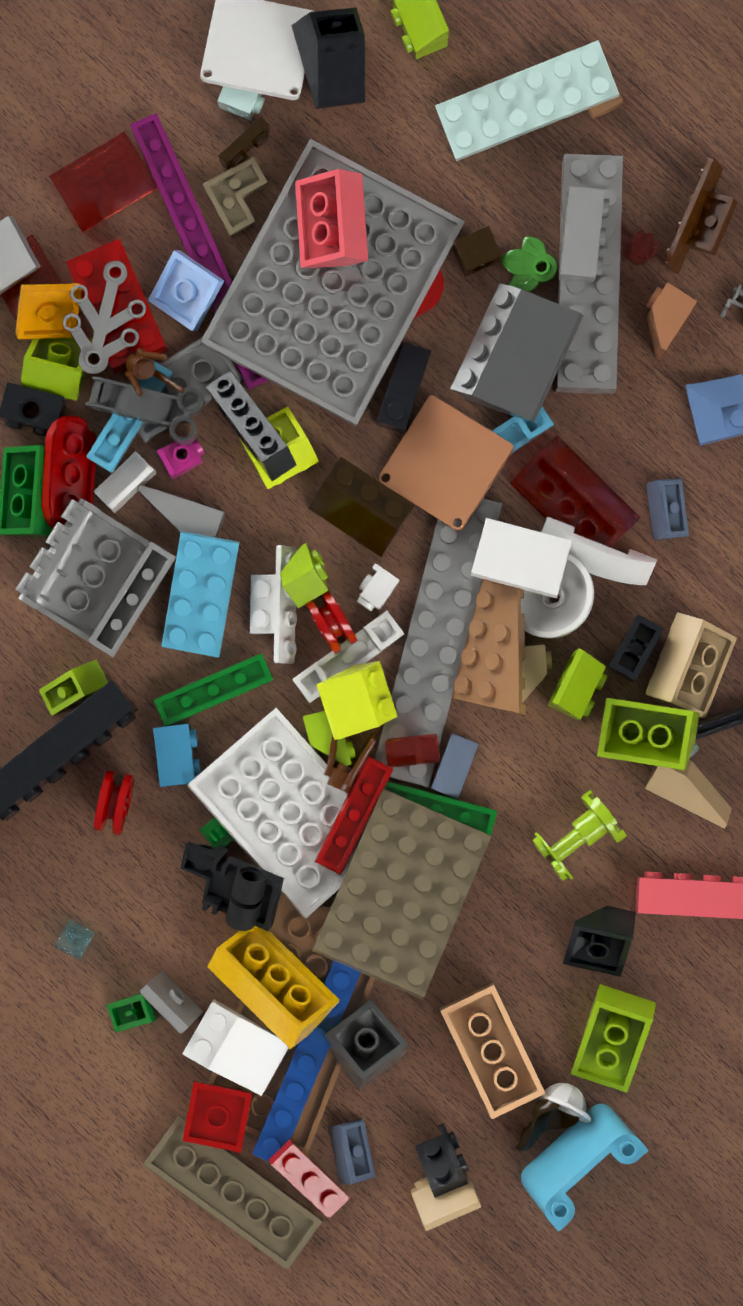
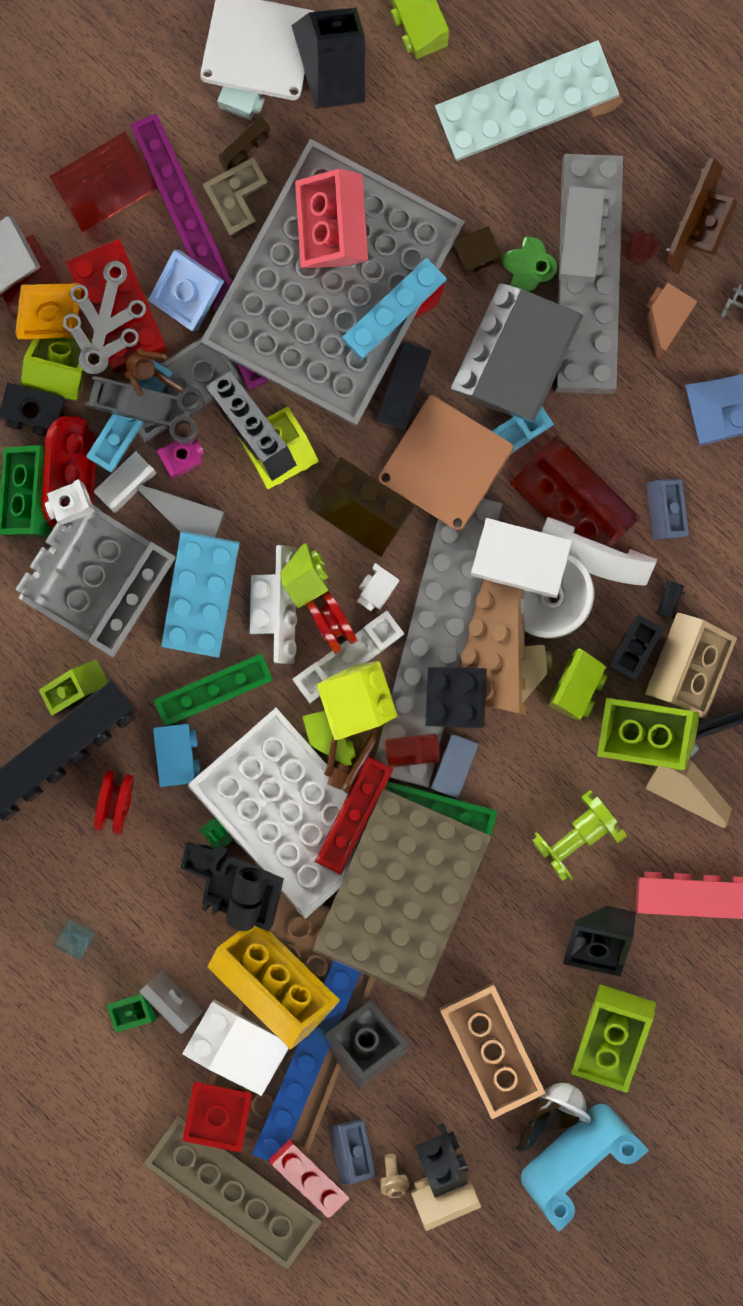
(79, 505): none -> white brick
(393, 1184): none -> tan plate
(394, 309): none -> medium azure plate
(456, 697): none -> black plate
(670, 599): none -> black pin

